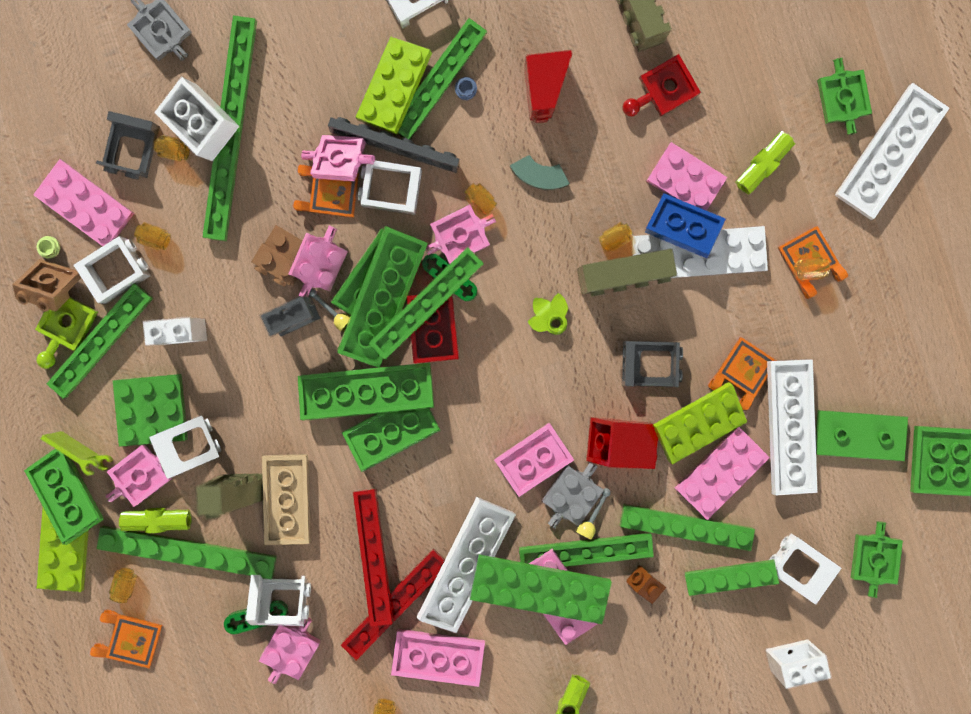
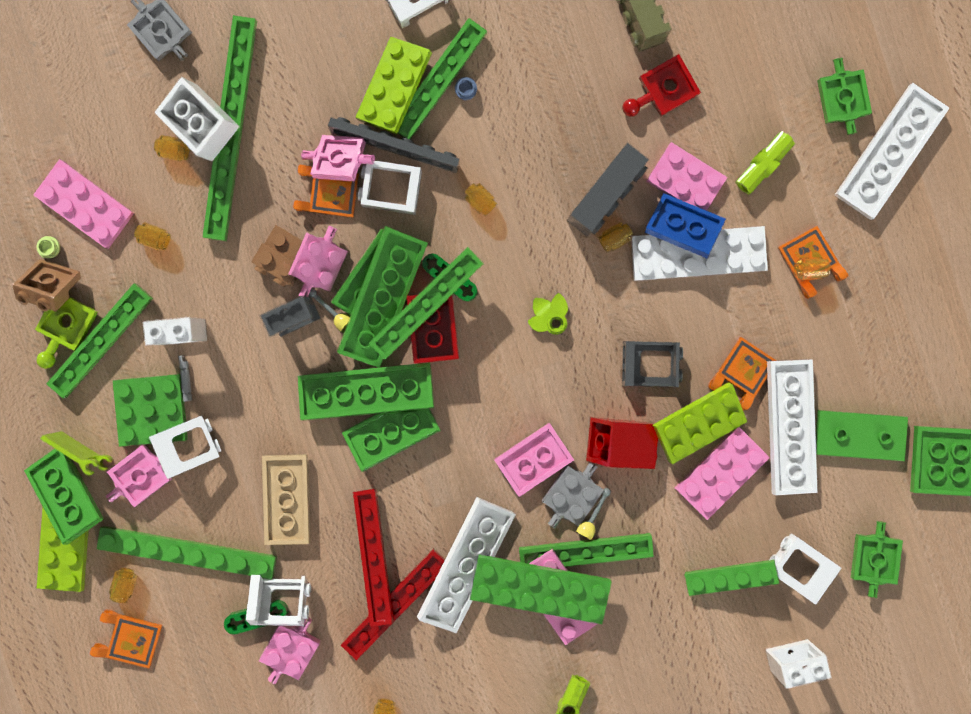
(93, 280): white window -> none
(134, 128): dark grey window -> none
(155, 520): lime piece -> none
(185, 379): none -> light grey wheel
(228, 494): olive wedge -> none
(438, 657): bright pink plate -> none
(458, 232): bright pink plate -> none
(539, 176): sand green tile -> none
(544, 82): red slope -> none
(612, 184): none -> dark grey brick
(627, 271): olive wedge -> none
(645, 584): dark orange bracket -> none
(687, 527): bright green plate -> none

